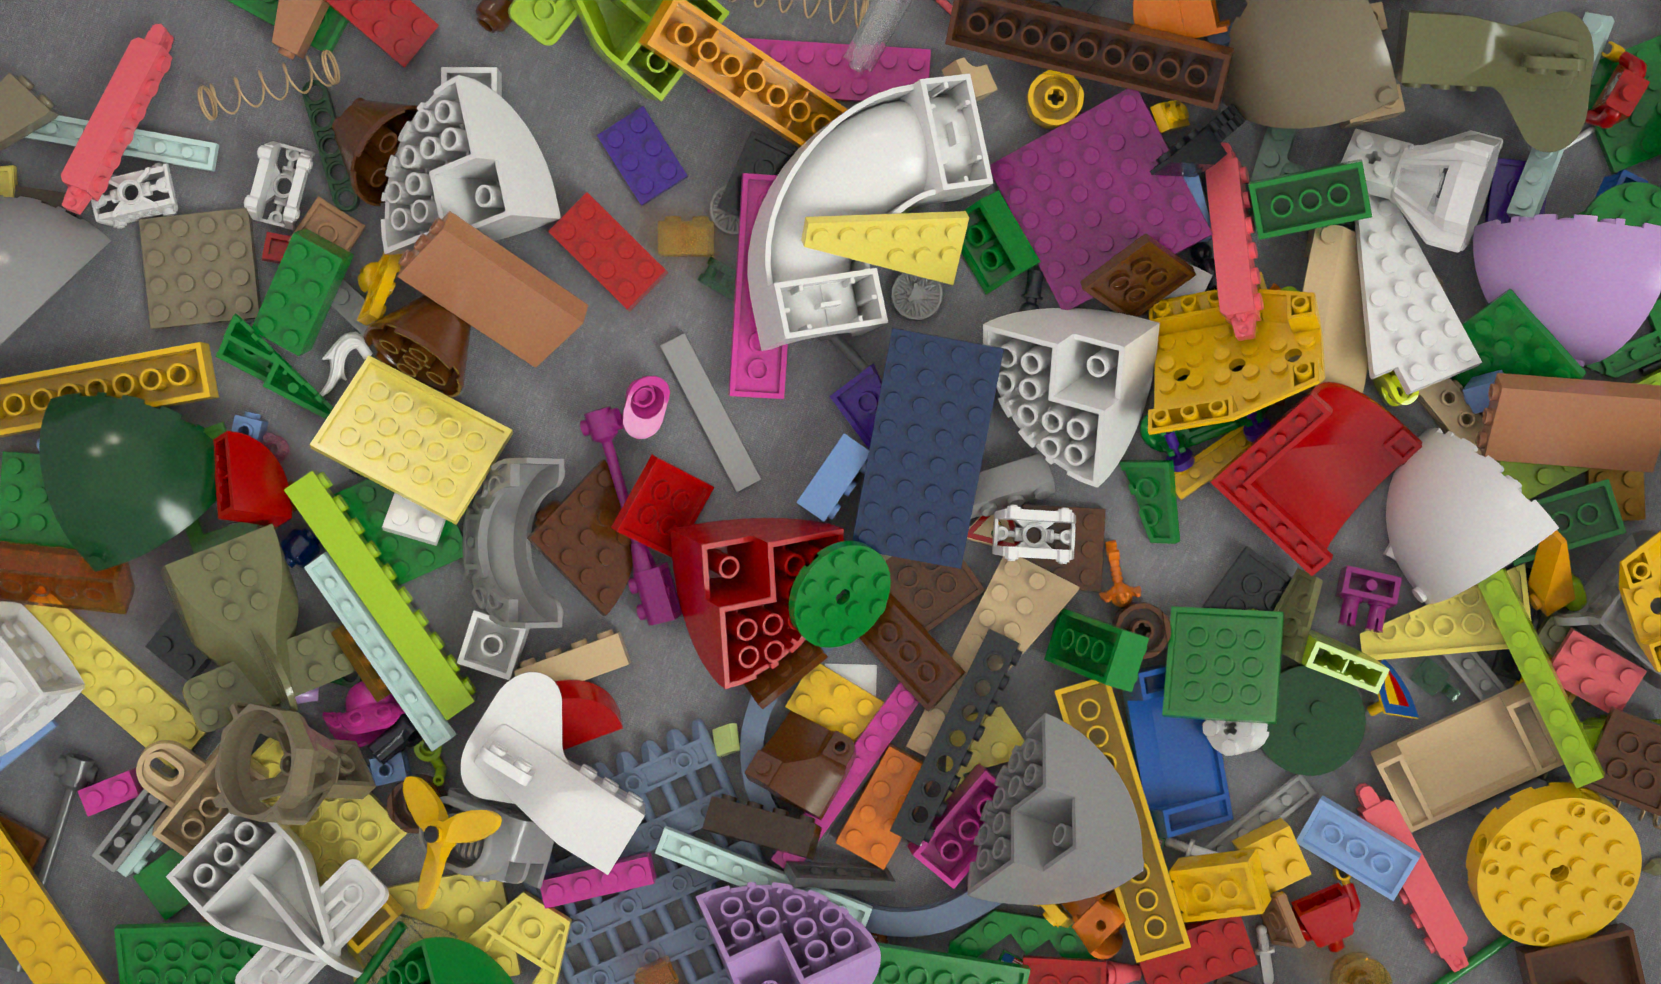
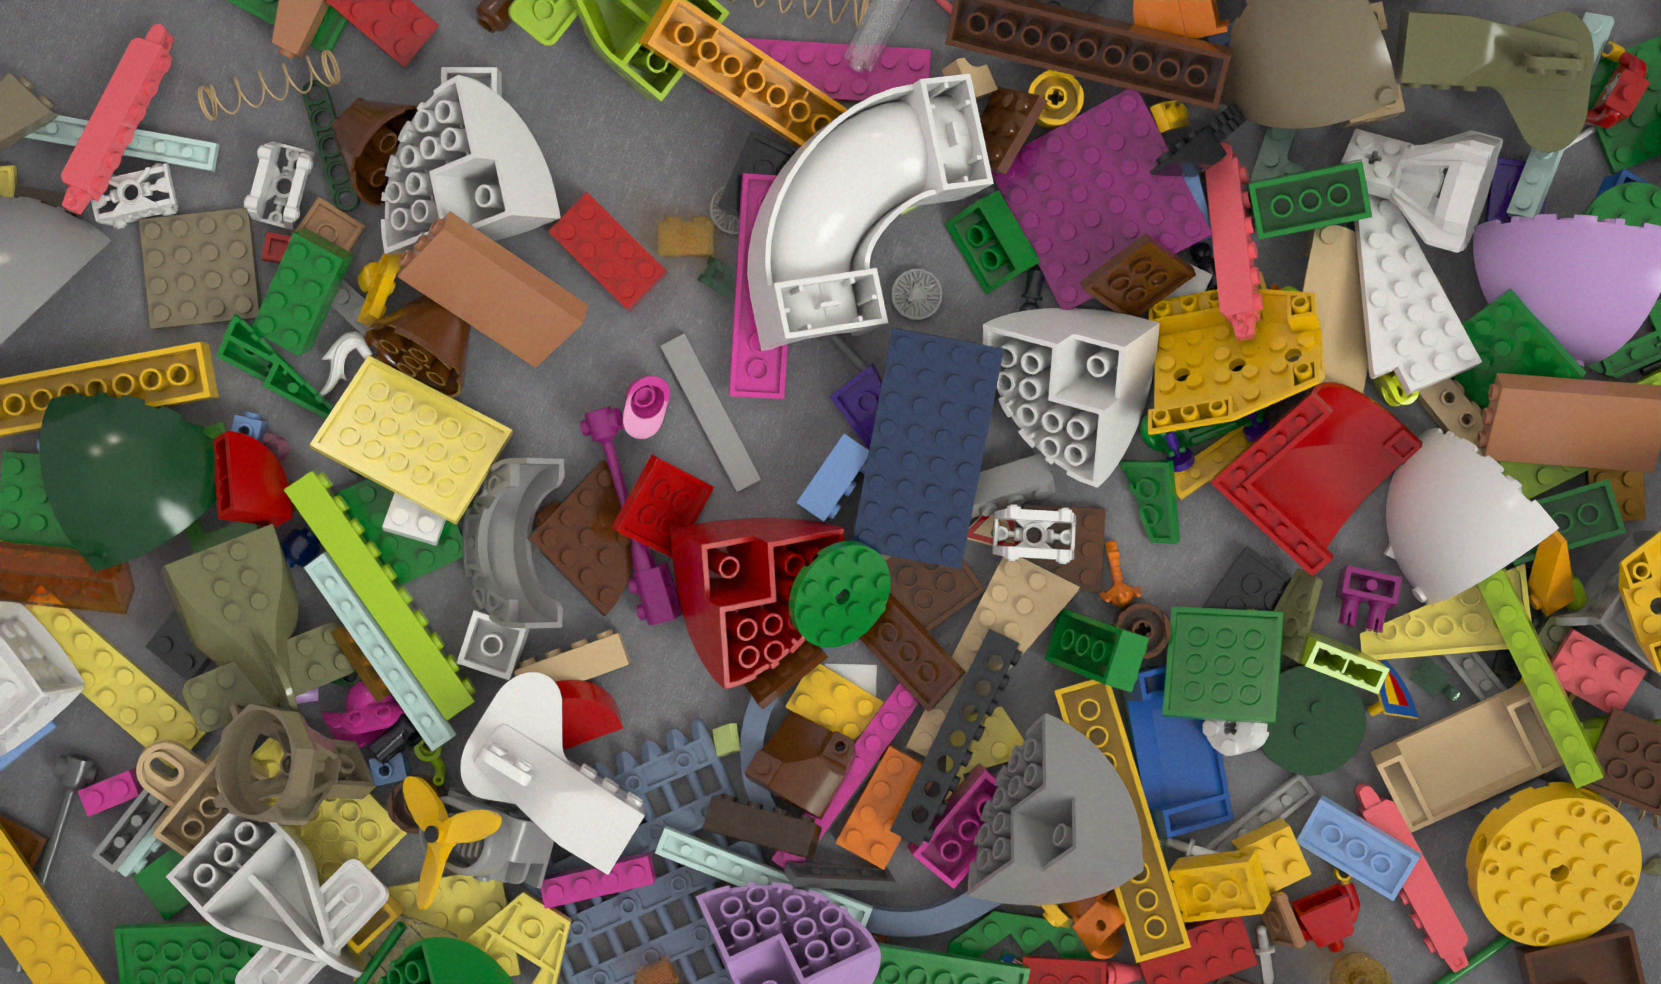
(642, 156): dark purple plate -> none
(904, 242): light yellow wing -> none
(1007, 125): none -> reddish brown plate
(1477, 391): medium blue brick -> none

